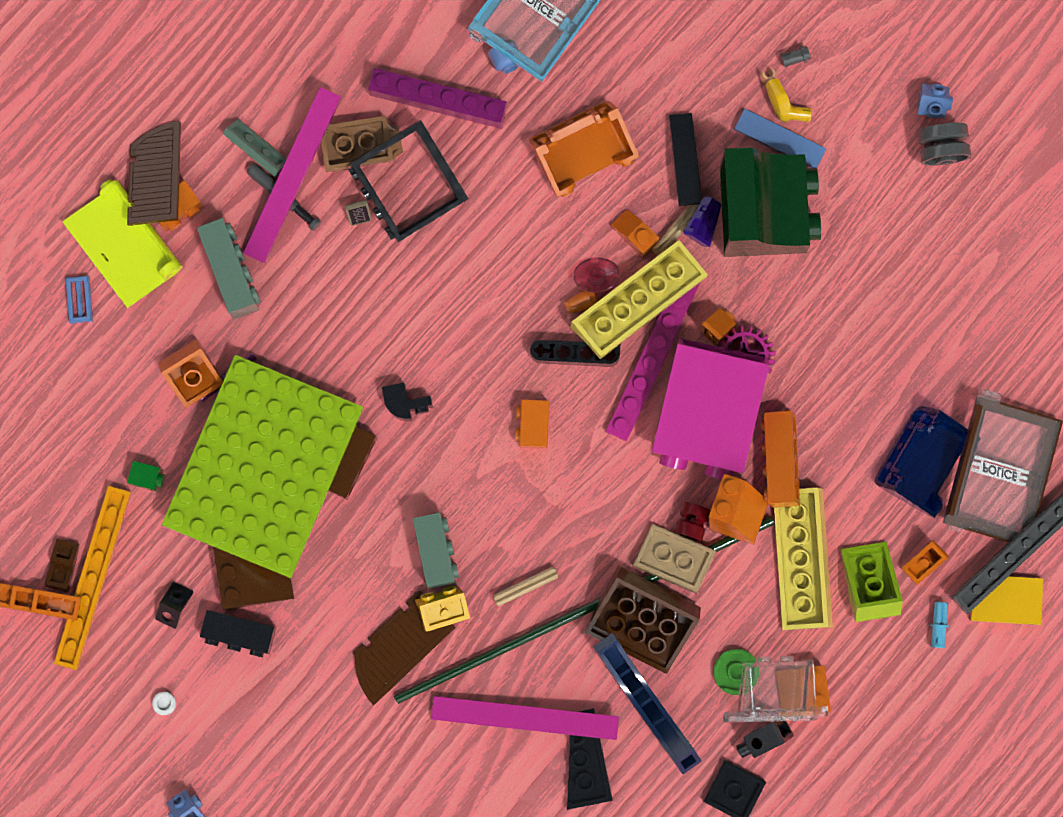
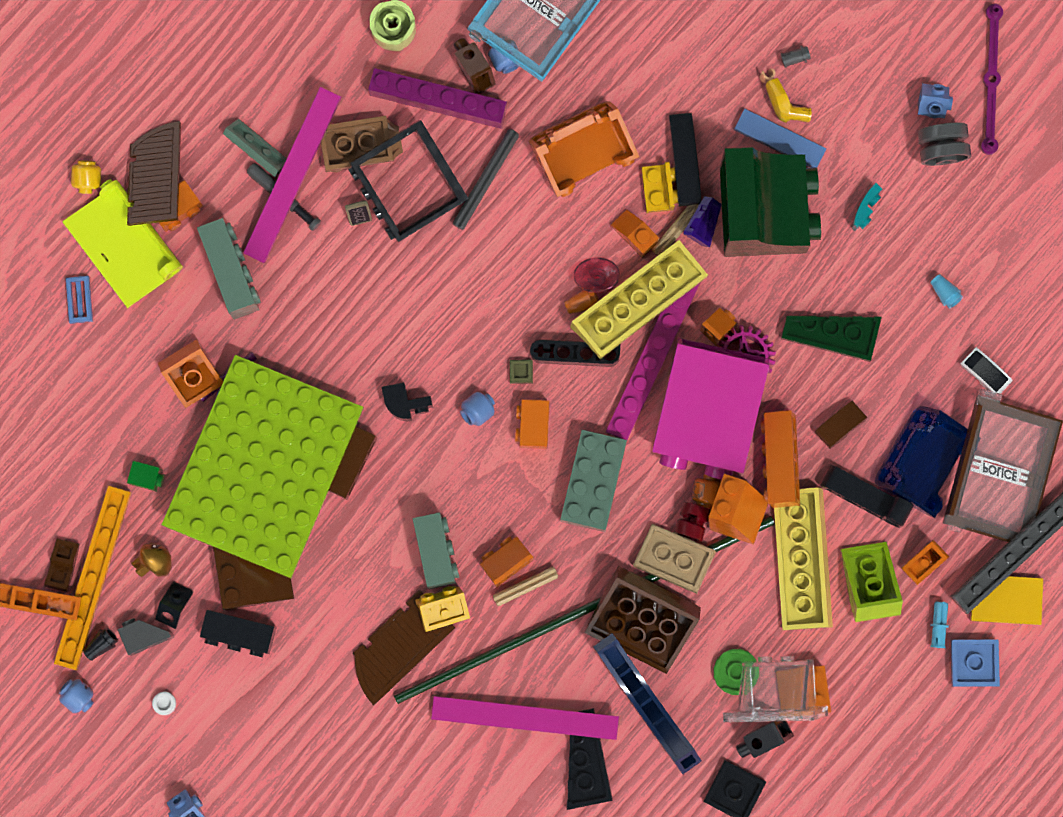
(76, 696): none -> medium blue head
(86, 176): none -> yellow head
(101, 643): none -> black cone
(141, 635): none -> dark grey slope
(154, 559): none -> pearl gold piece
(389, 13): none -> yellowish green brick
(474, 66): none -> reddish brown torso
(477, 408): none -> medium blue head
(486, 179): none -> dark grey axle
(506, 561): none -> orange slope
(521, 371): none -> olive tile
(593, 481): none -> sand green brick
(658, 188): none -> yellow bracket
(705, 491): none -> orange head
(836, 334): none -> dark green wing
(841, 424): none -> reddish brown slope
(863, 214): none -> teal slope
(867, 497): none -> black beam
(946, 291): none -> medium azure cone
(975, 663): none -> medium blue plate
(986, 371): none -> slope
(990, 144): none -> magenta piece

